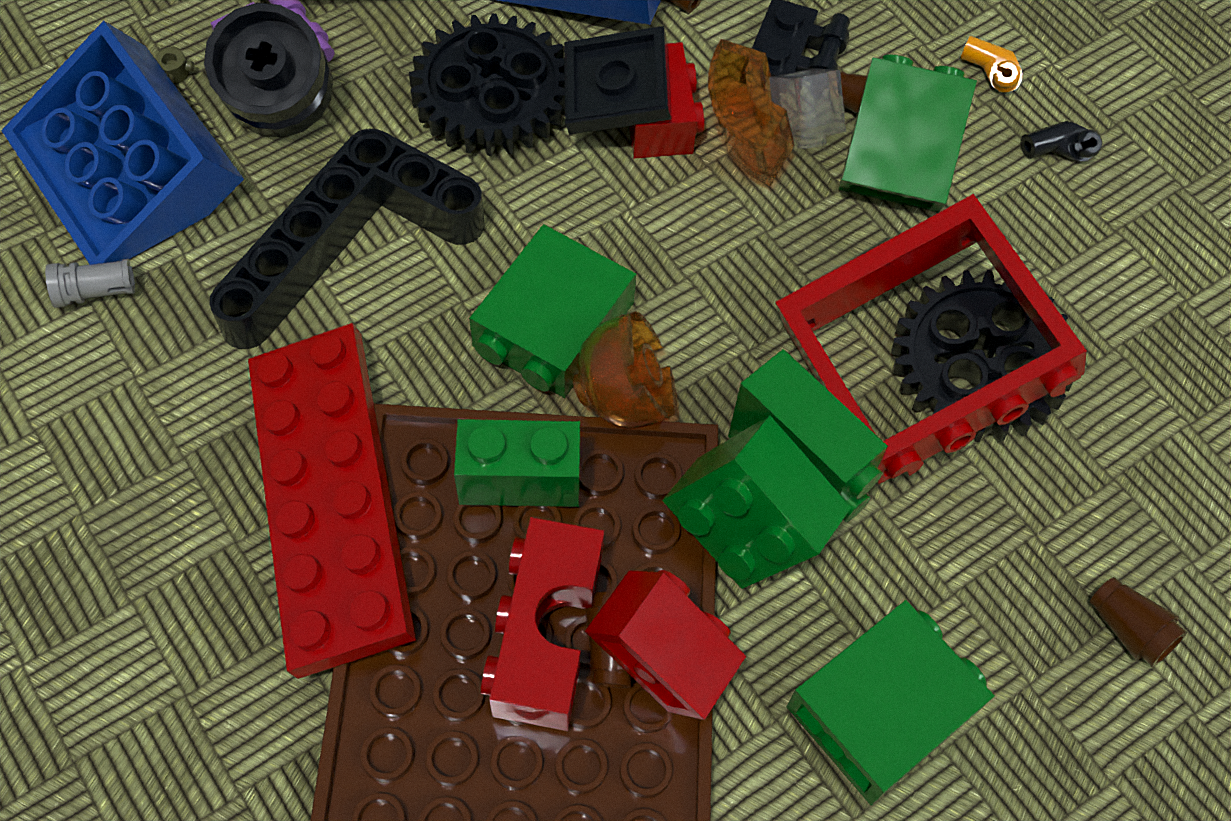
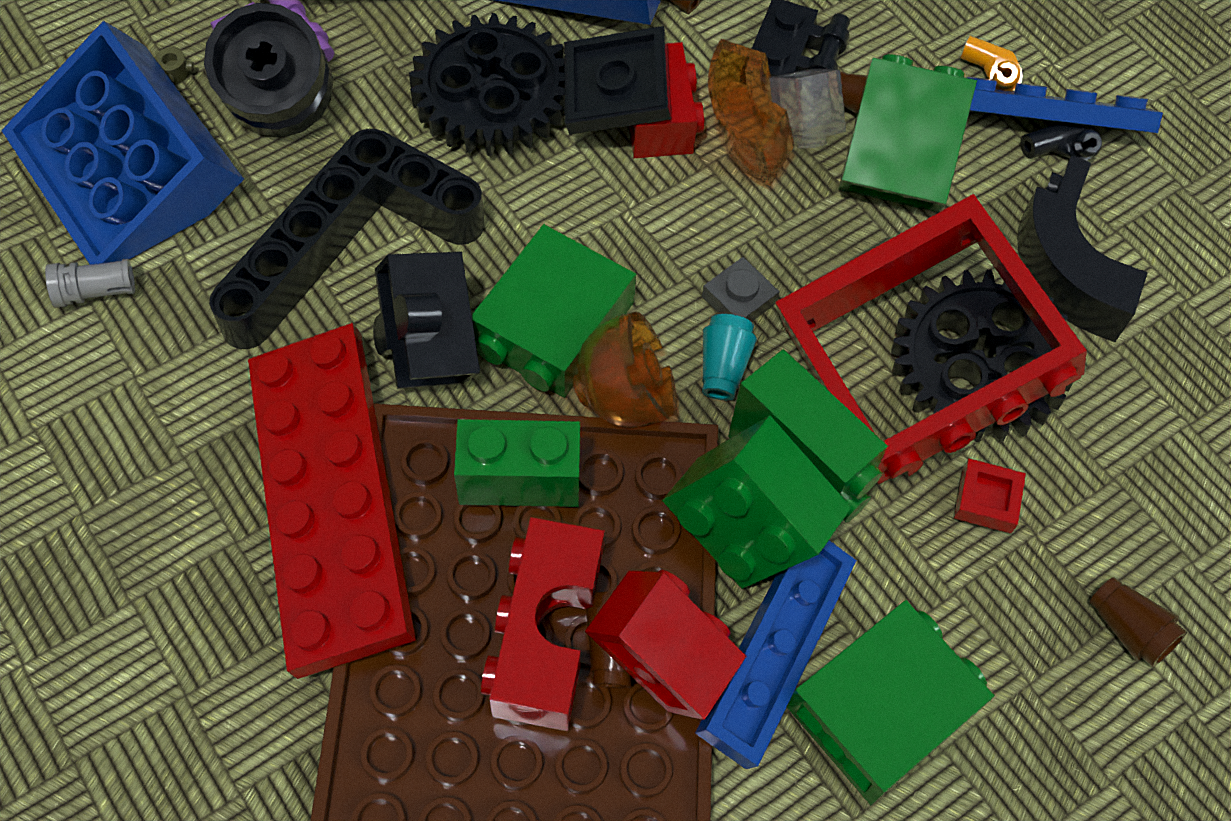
(425, 319): none -> black piece
(726, 352): none -> teal cone
(740, 291): none -> dark grey plate
(776, 655): none -> blue plate
(990, 496): none -> red plate
(1076, 107): none -> blue plate
(1084, 283): none -> black arch

